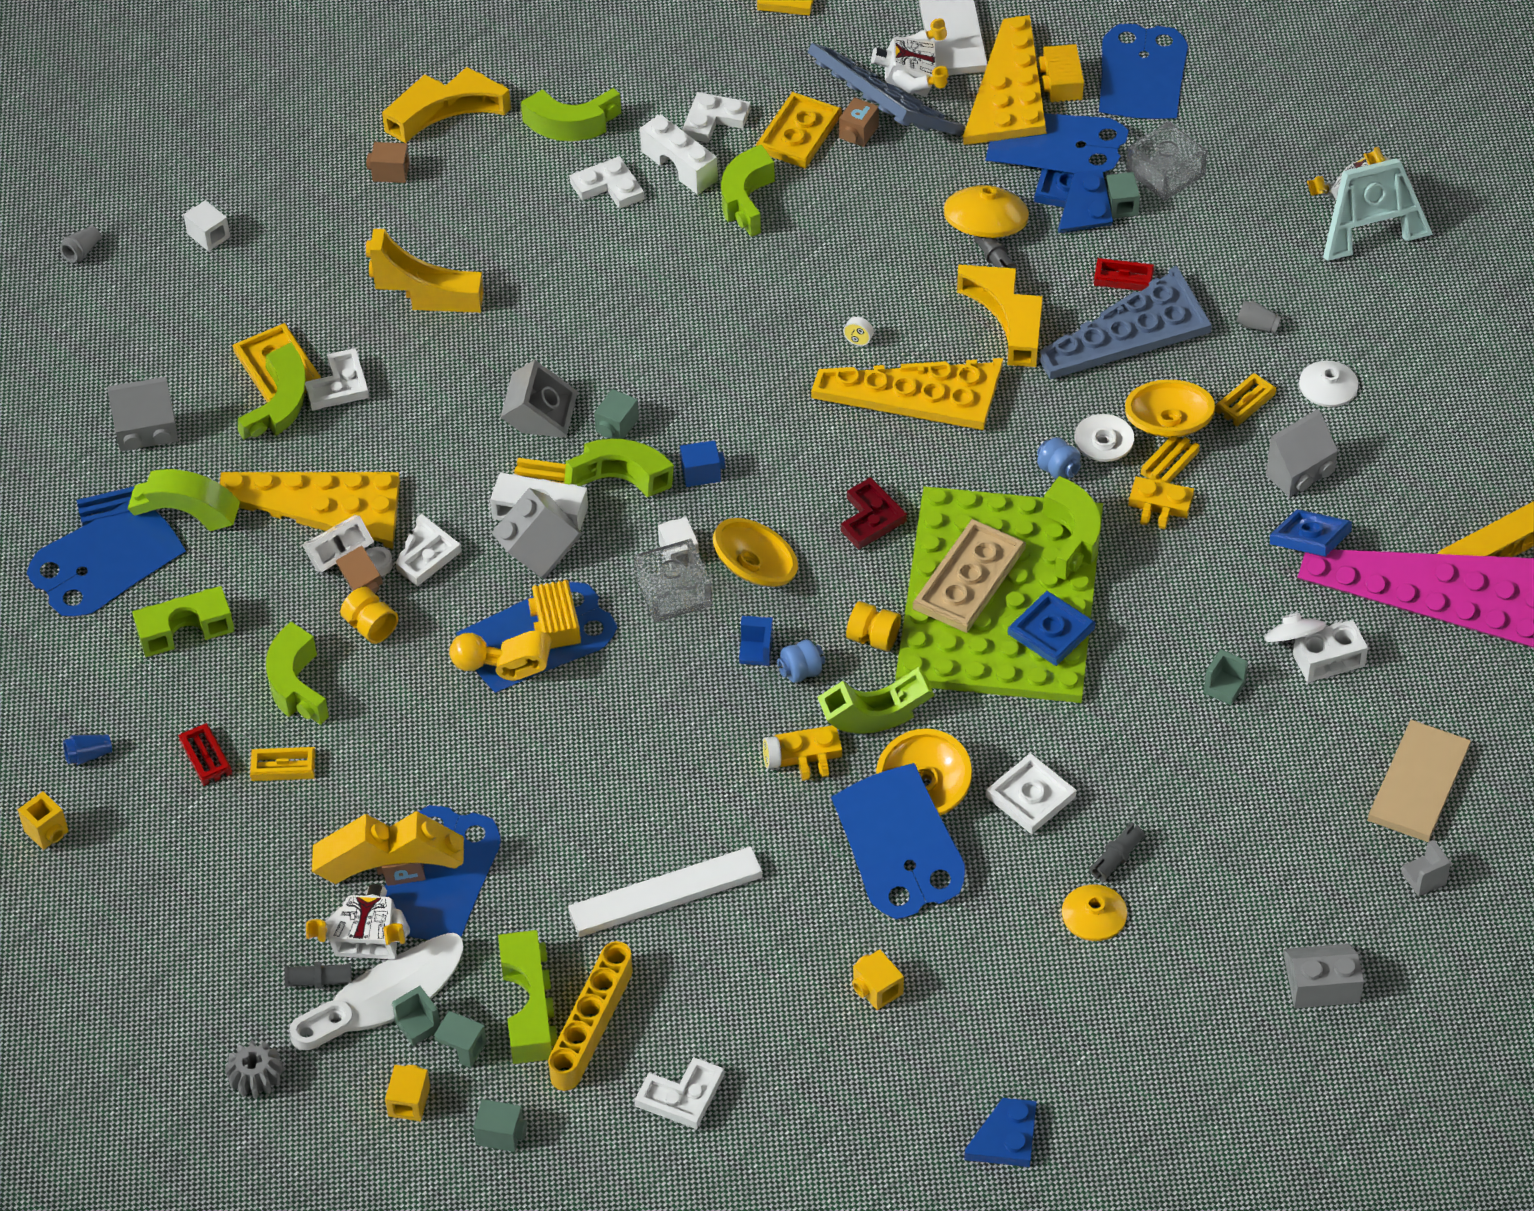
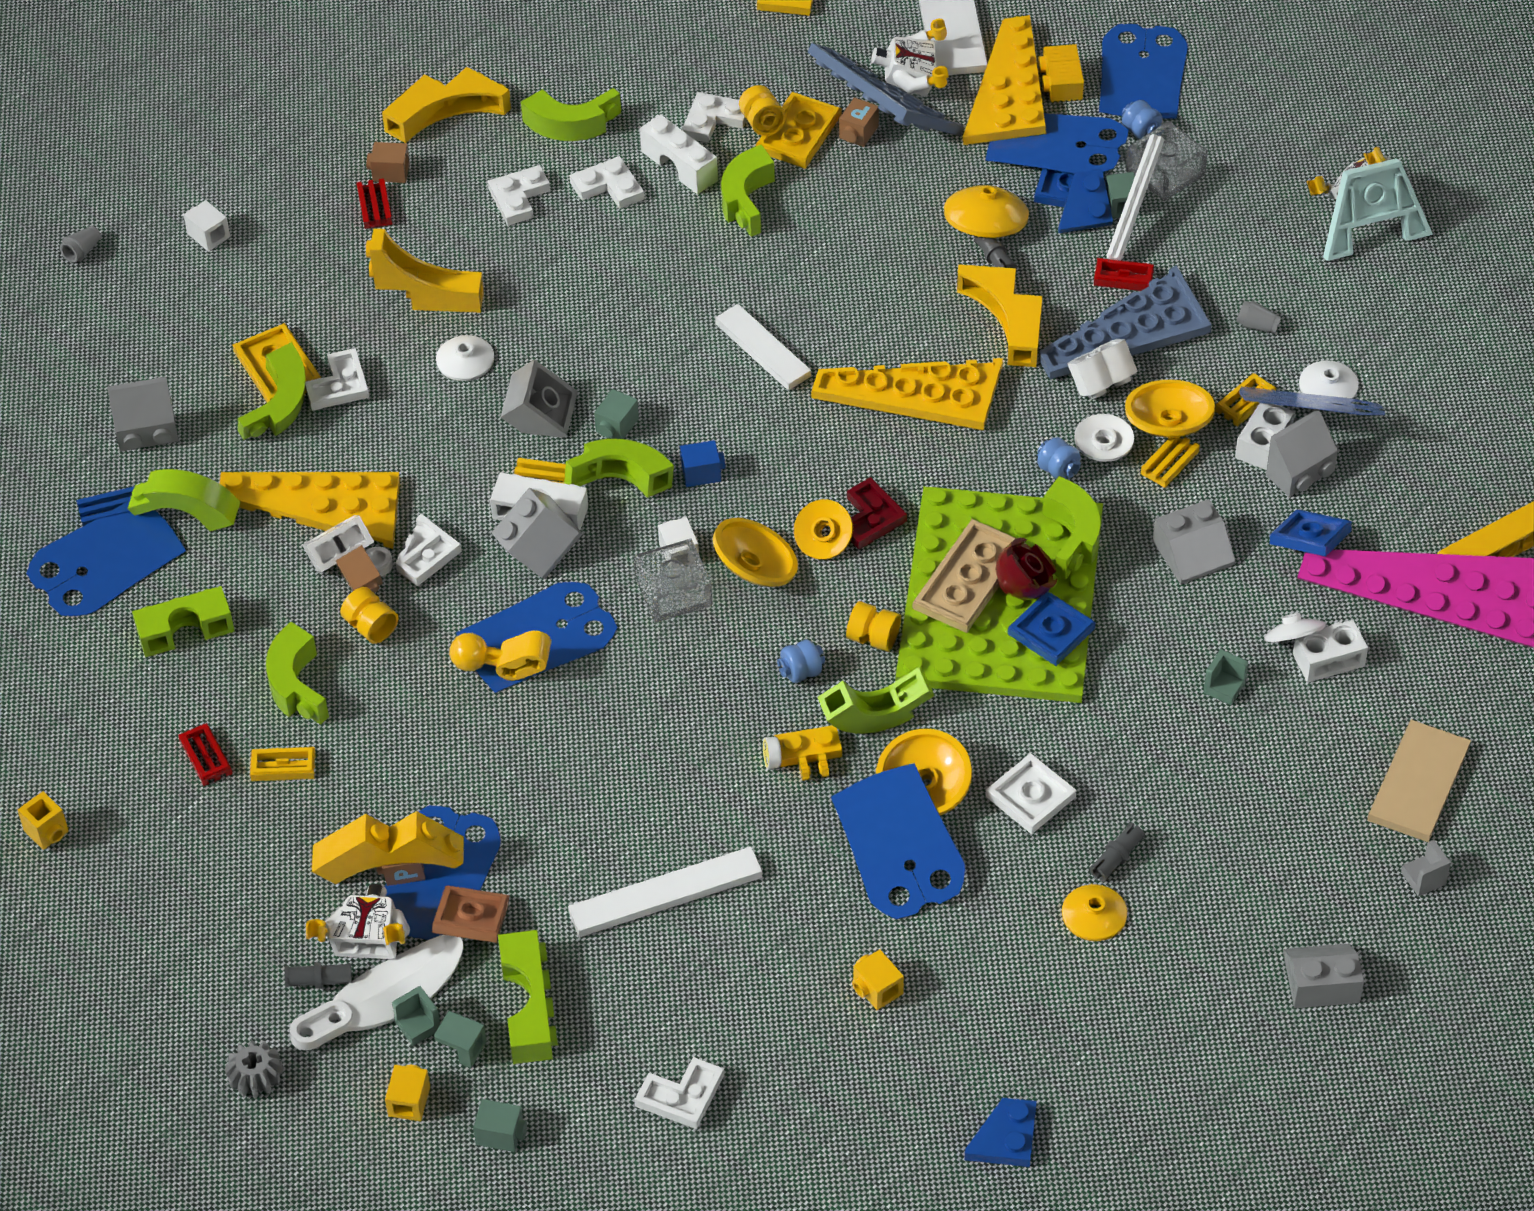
(84, 748): blue cone -> none
(372, 188): none -> red tile
(465, 358): none -> white dish
(470, 914): none -> nougat tile
(512, 191): none -> white plate
(555, 613): yellow brick -> none
(590, 1029): yellow beam -> none
(756, 640): blue panel -> none
(762, 110): none -> yellow wheel
(763, 347): none -> white tile
(809, 528): none -> yellow dish
(858, 331): tile -> none
(1024, 570): none -> dark red cylinder
(1102, 368): none -> white brick
(1135, 197): none -> white axle
(1141, 118): none -> medium blue piece
(1160, 498): yellow hinge -> none
(1193, 541): none -> light grey slope
(1255, 437): none -> white brick
(1309, 401): none -> piece

